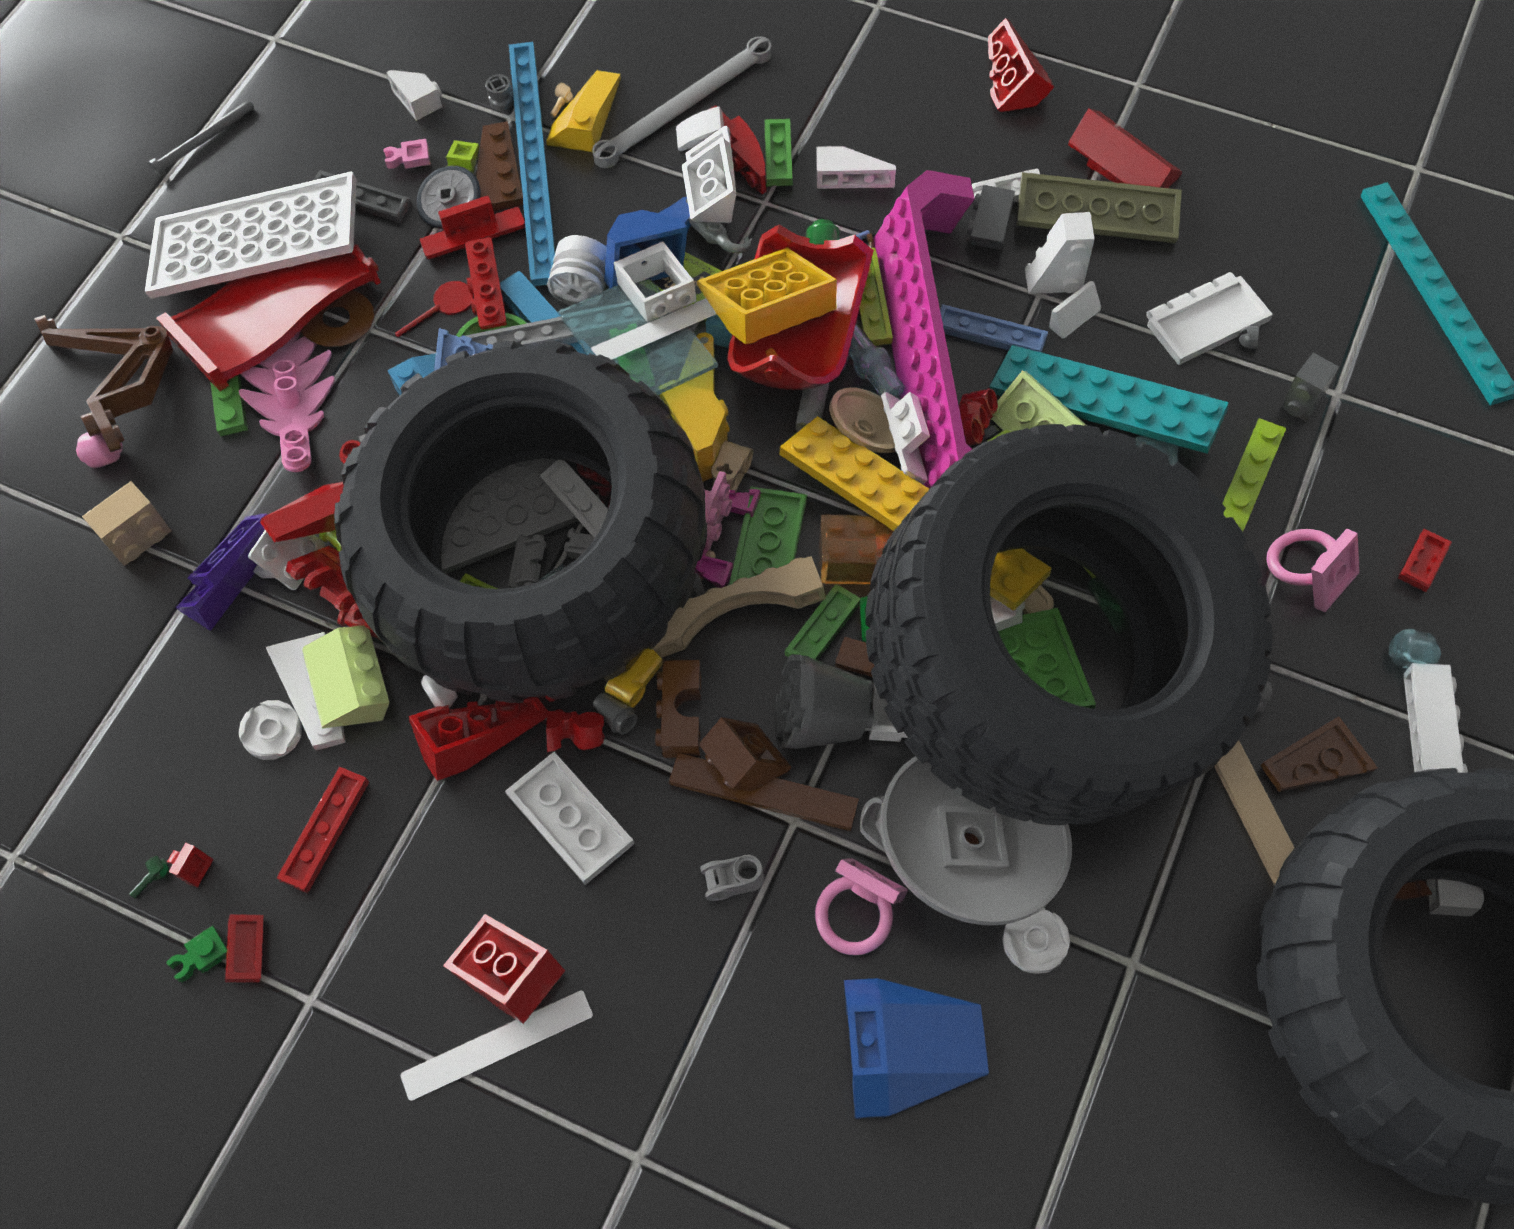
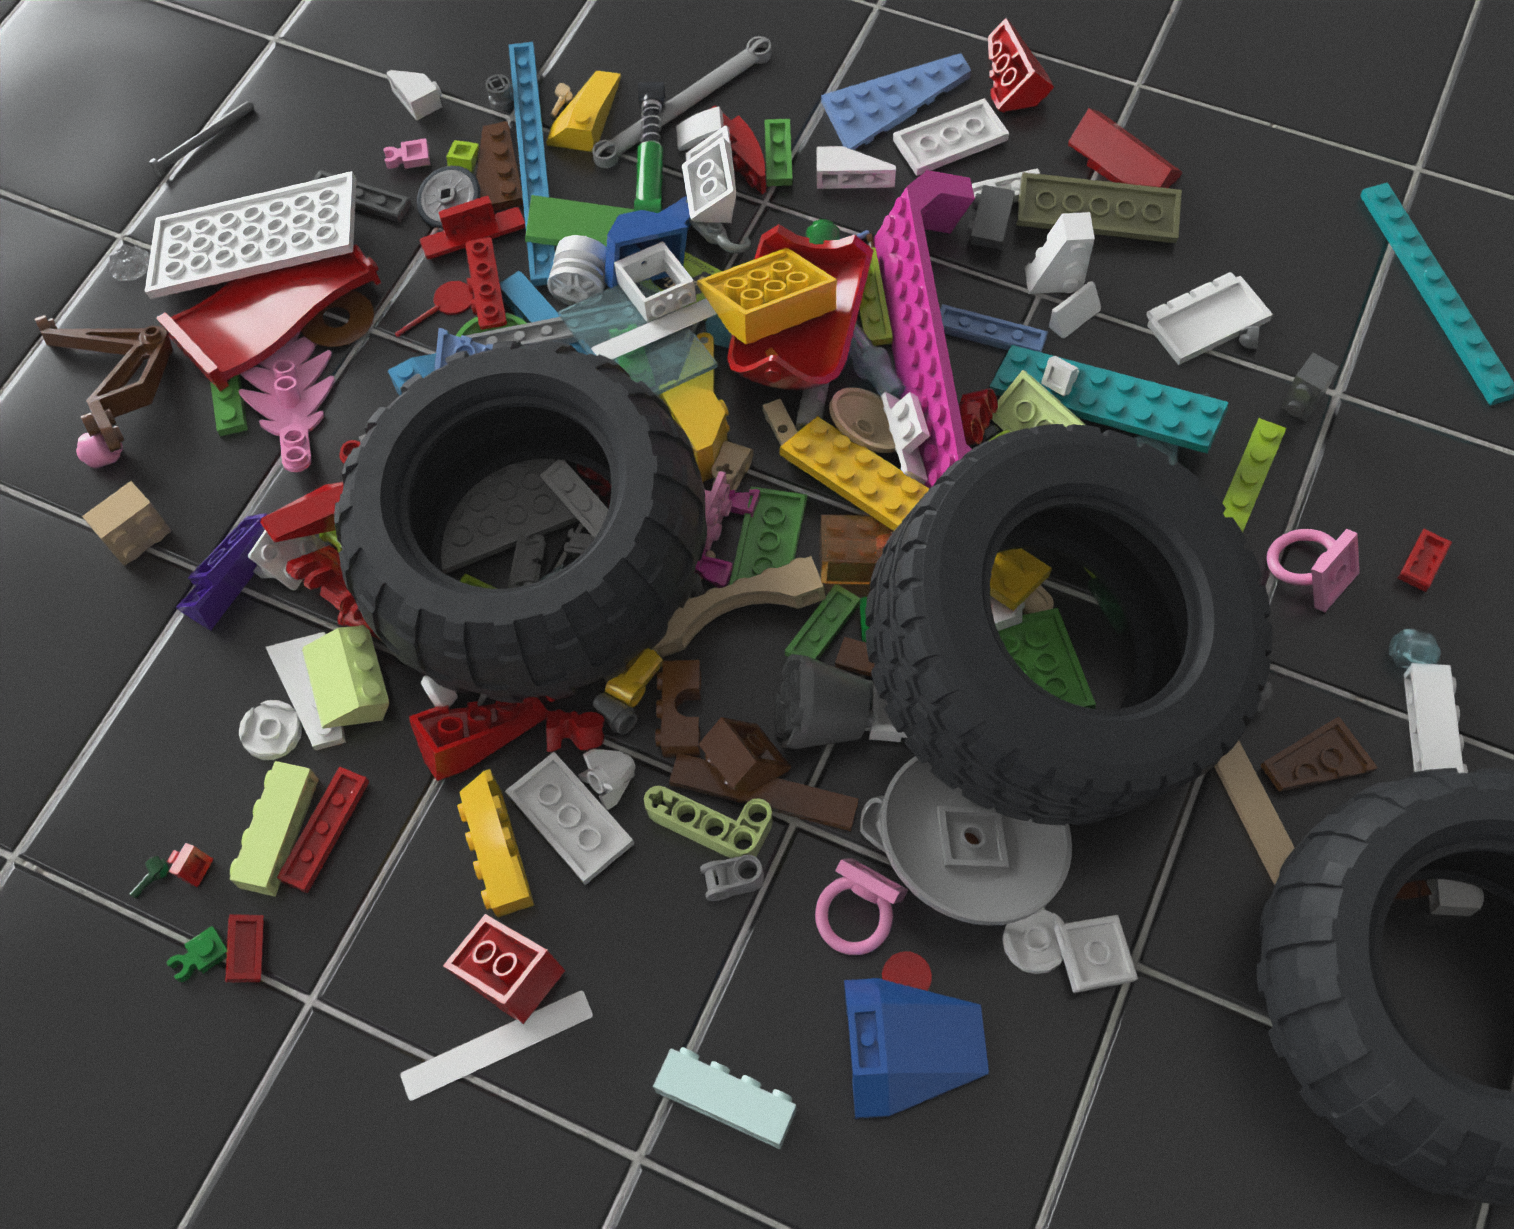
(131, 270): none -> clear gear
(273, 828): none -> yellowish green brick
(495, 846): none -> yellow wedge
(558, 218): none -> bright green tile
(608, 773): none -> white brick
(650, 152): none -> piece
(706, 818): none -> yellowish green beam
(725, 1097): none -> light aqua brick
(779, 421): none -> tan piece
(884, 102): none -> medium blue wing
(908, 969): none -> red piece
(950, 136): none -> white plate
(1059, 375): none -> white tile
(1095, 953): none -> white tile

